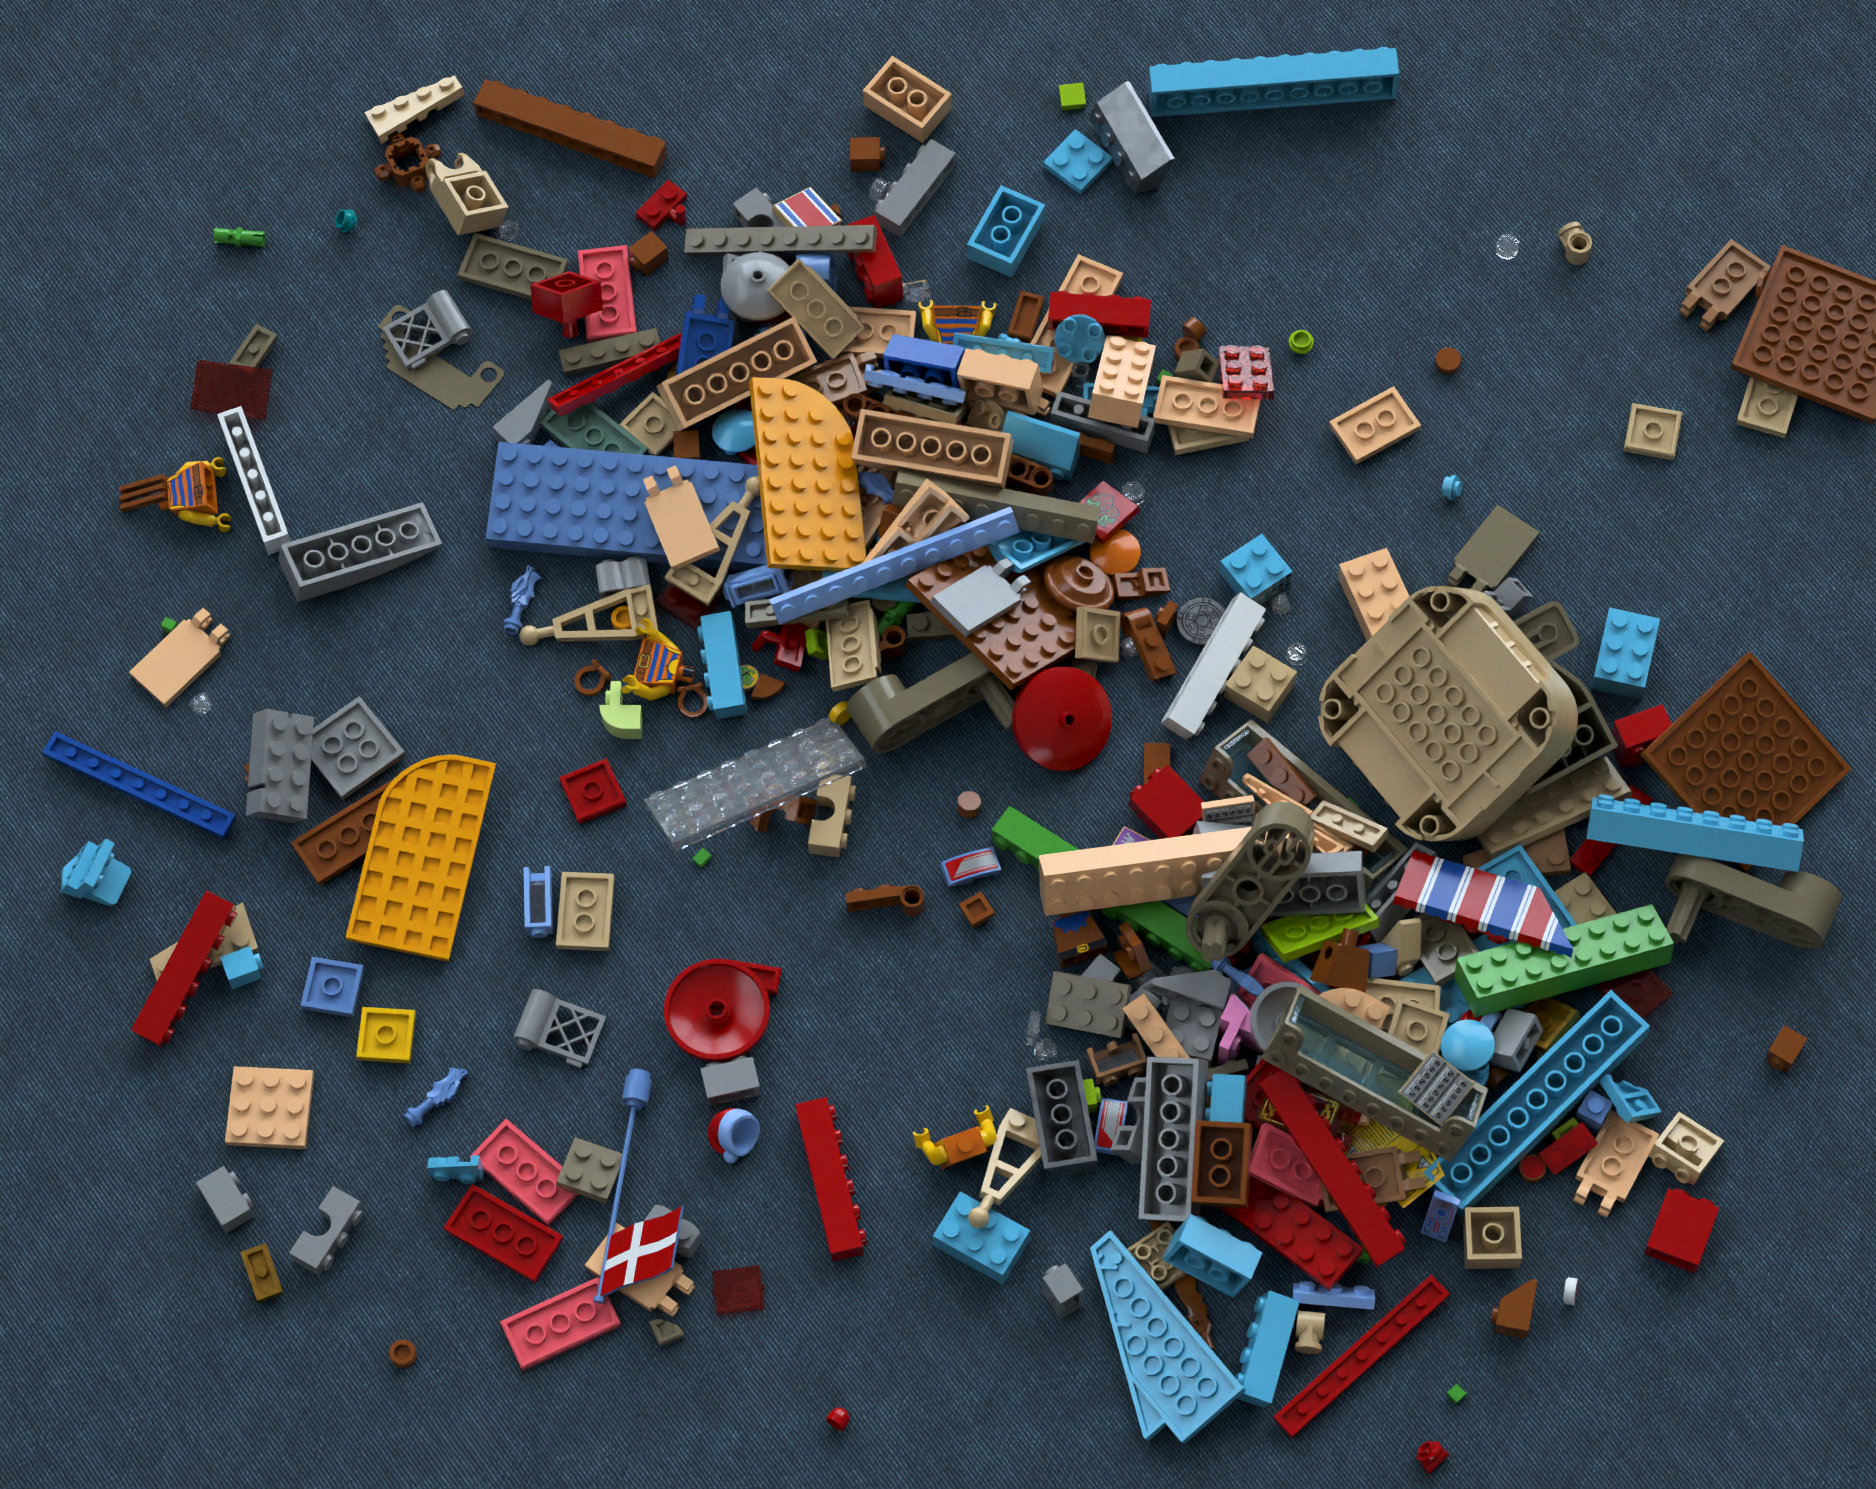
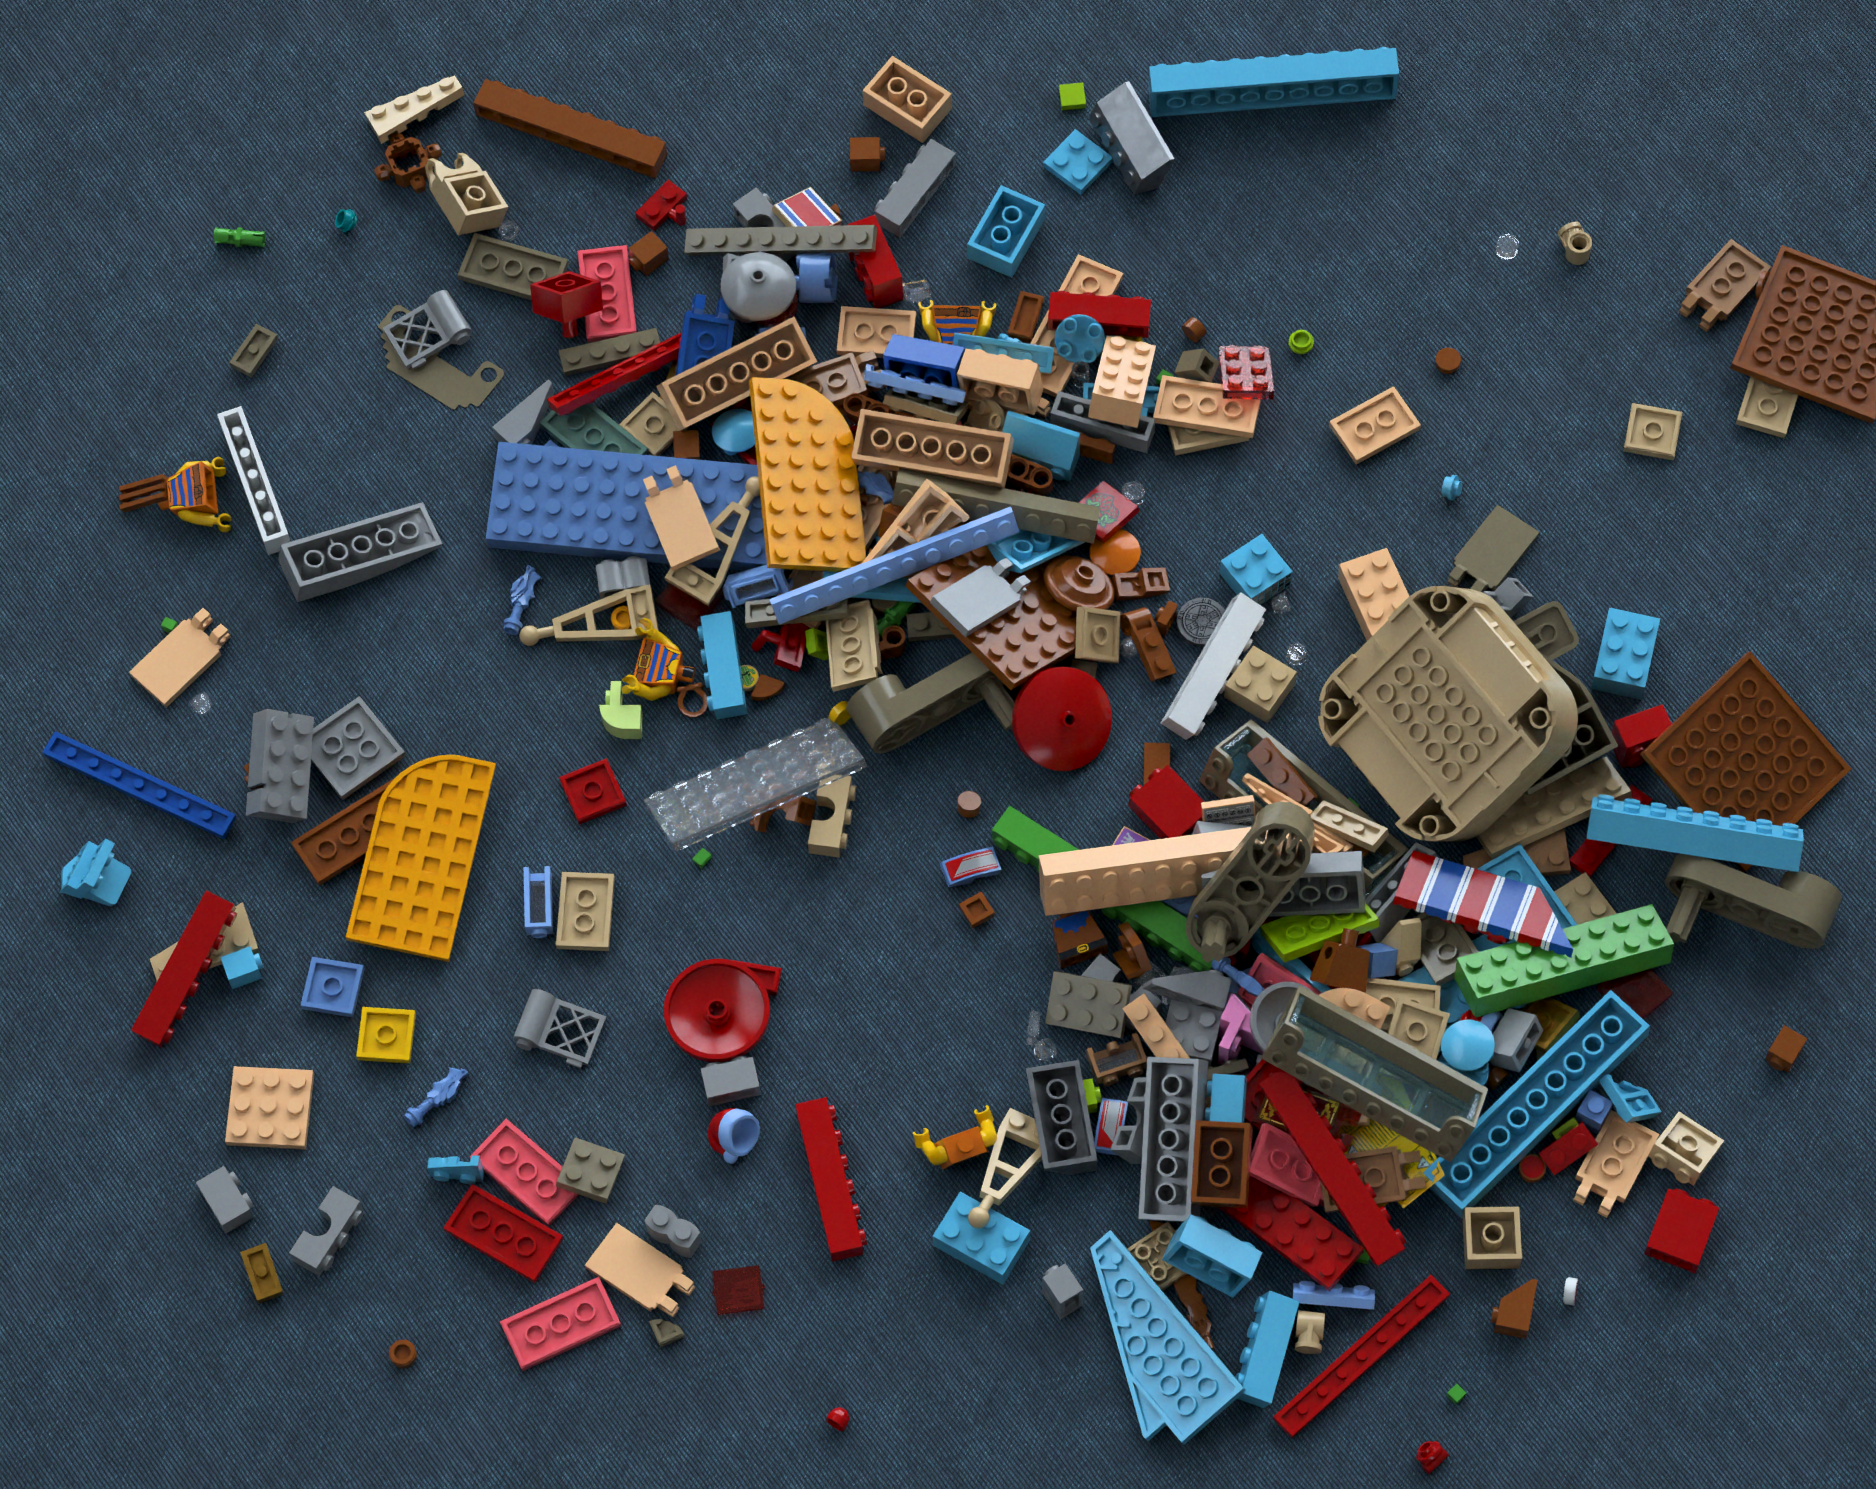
(229, 386): clear red tile -> none
(605, 676): dark orange piece -> none
(647, 1246): flag -> none
(816, 308): tan piece -> none
(879, 189): clear piece -> none
(886, 896): dark orange plate -> none
(1185, 344): dark orange tile -> none
(1436, 1087): light grey tile -> none
(1440, 1216): medium blue tile -> none

